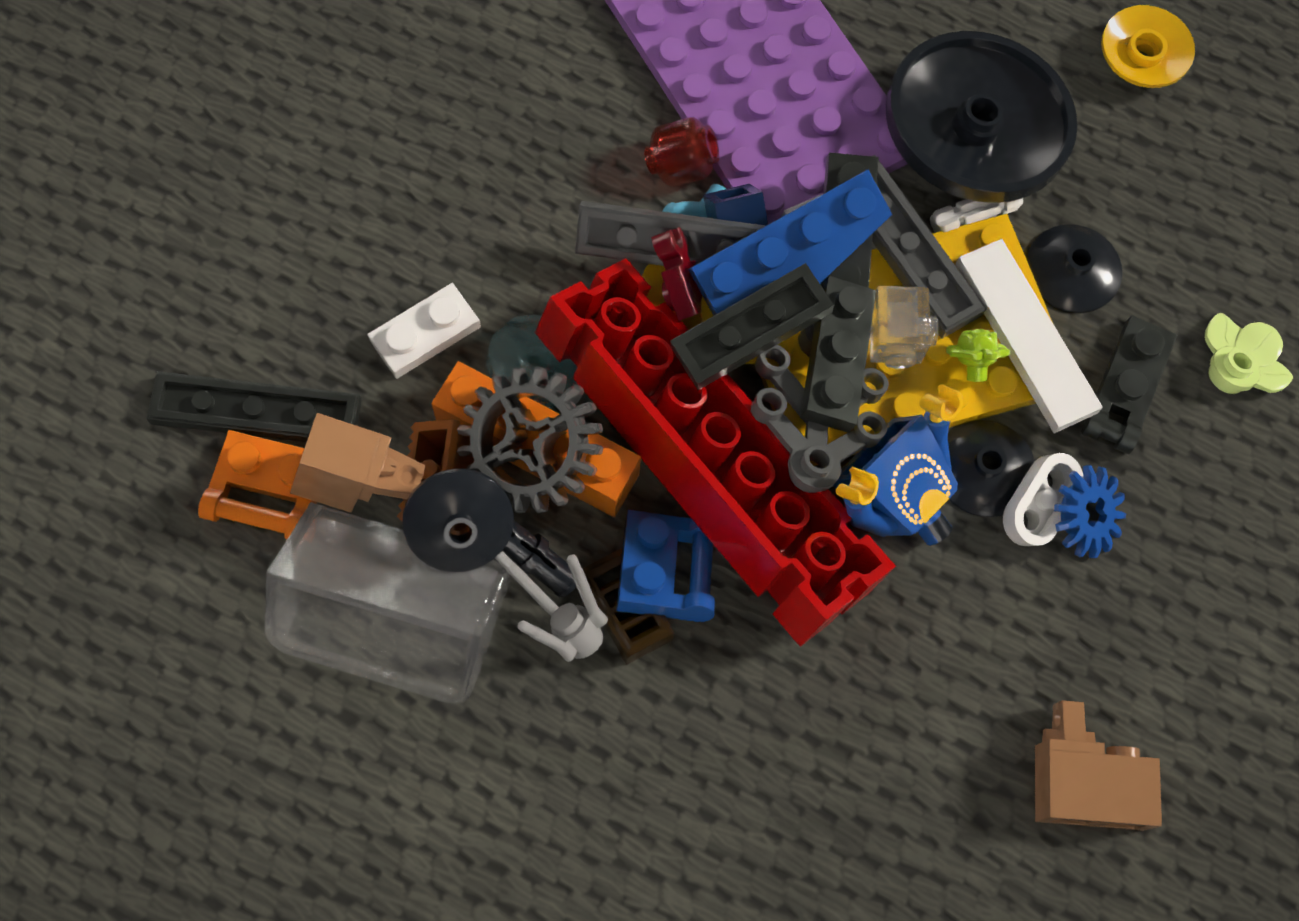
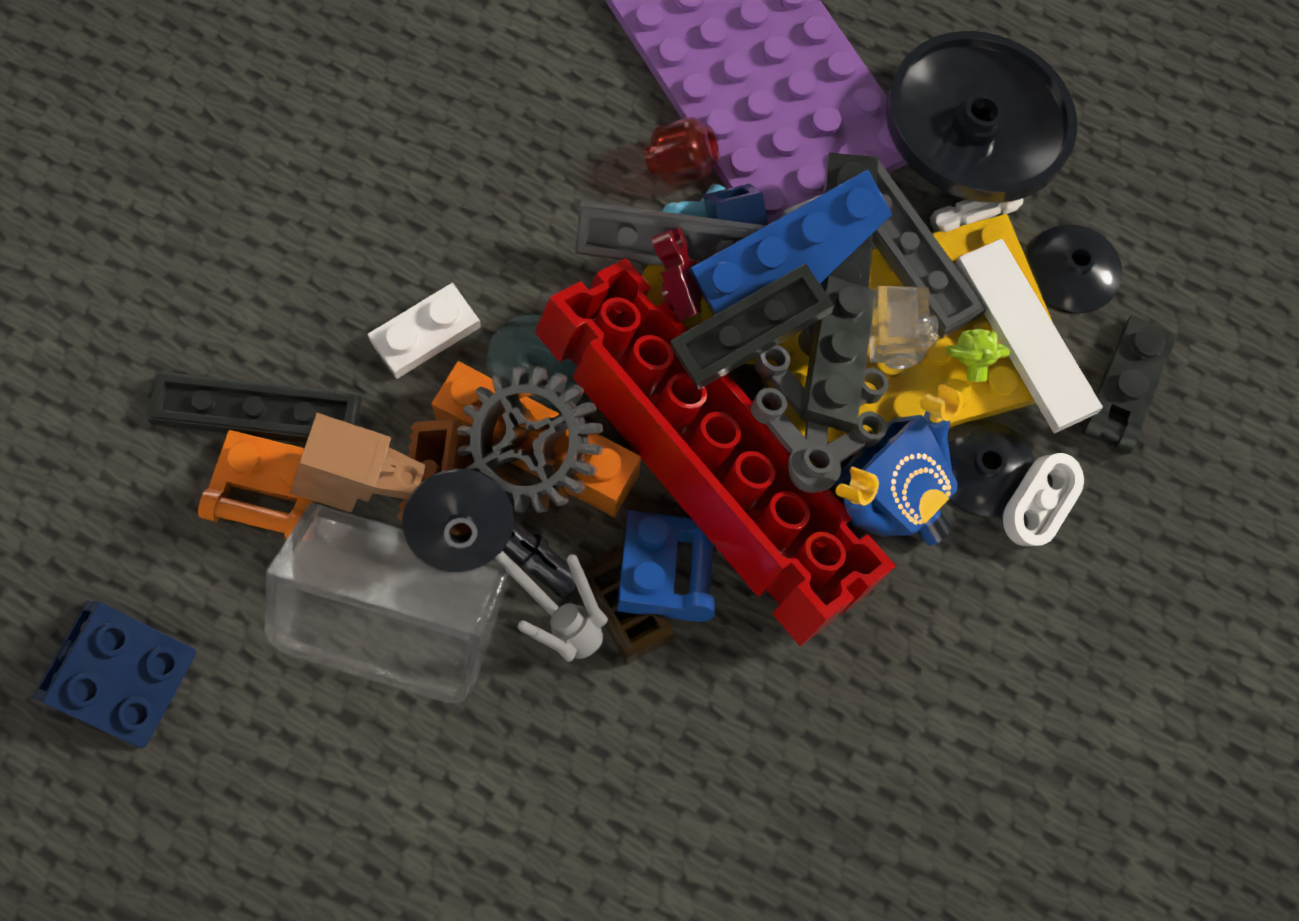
(115, 673): none -> dark blue bracket
(1075, 517): blue gear -> none
(1093, 788): medium nougat hinge -> none
(1155, 33): yellow dish -> none
(1245, 356): yellowish green plate -> none

